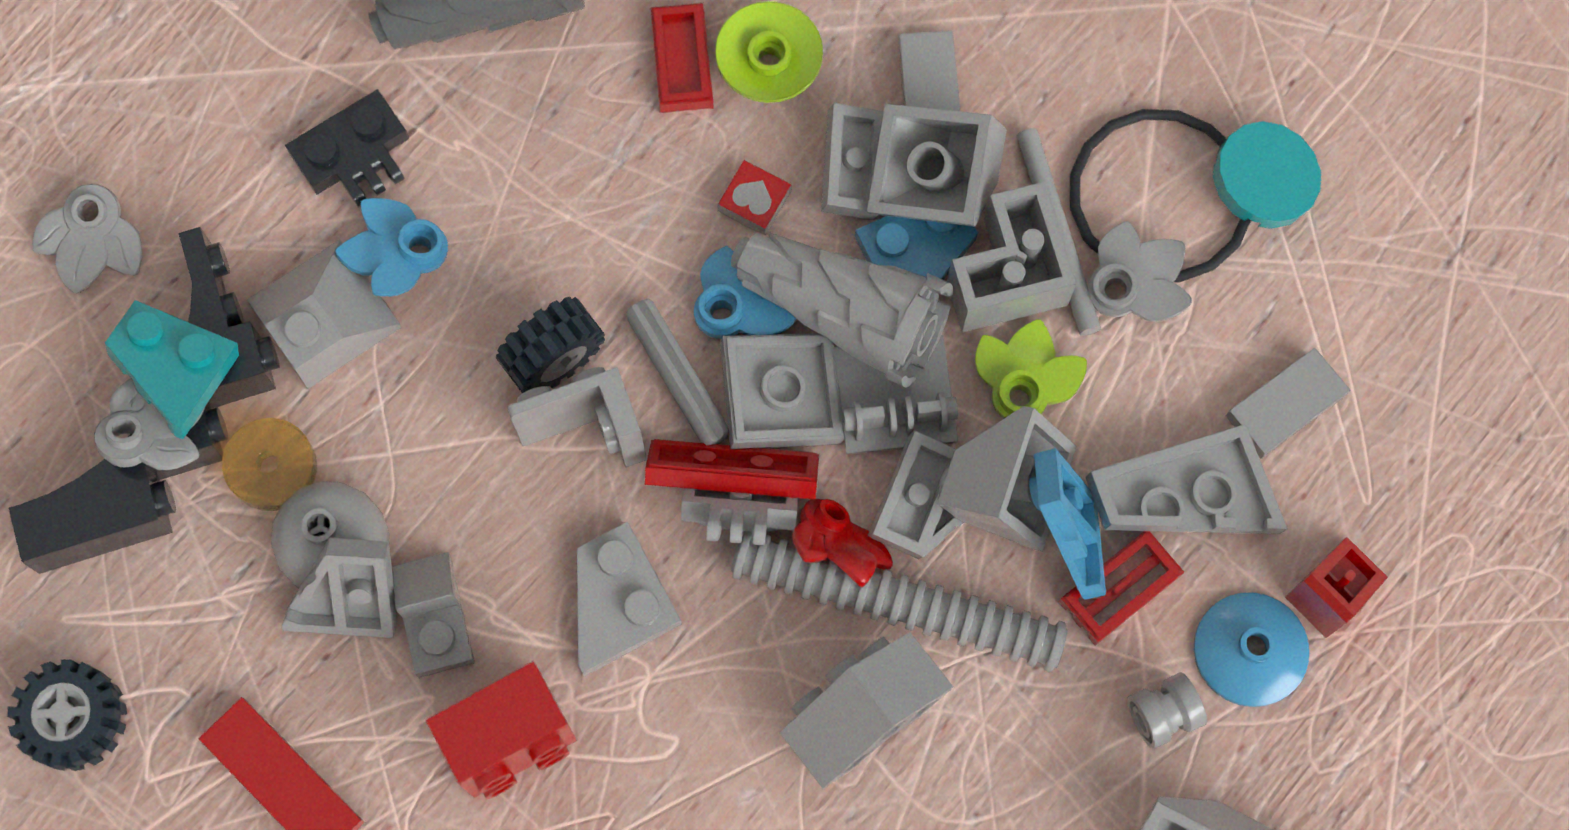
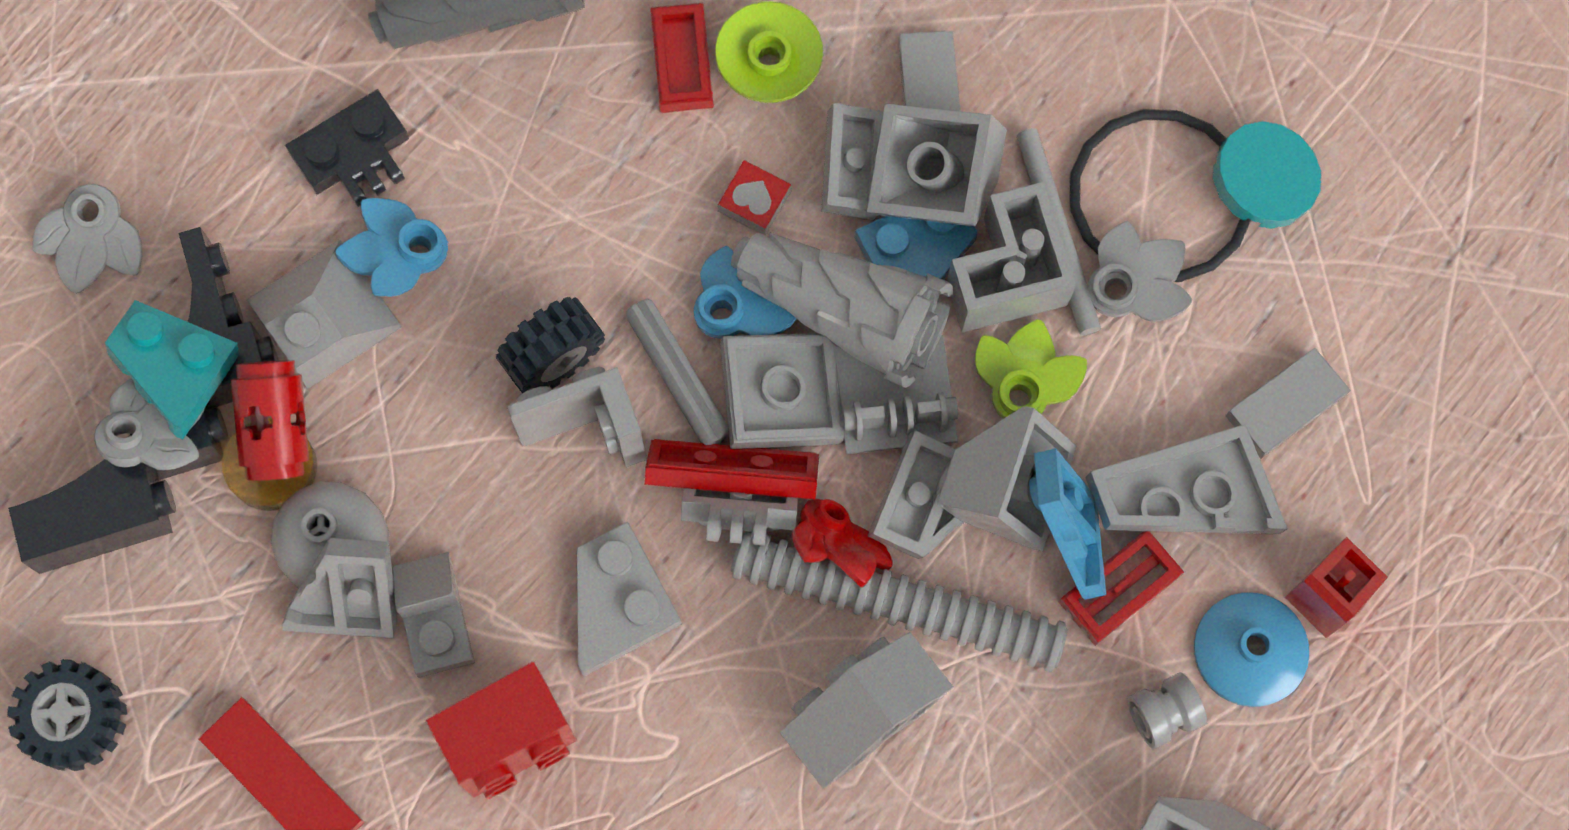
(268, 448): none -> red piece

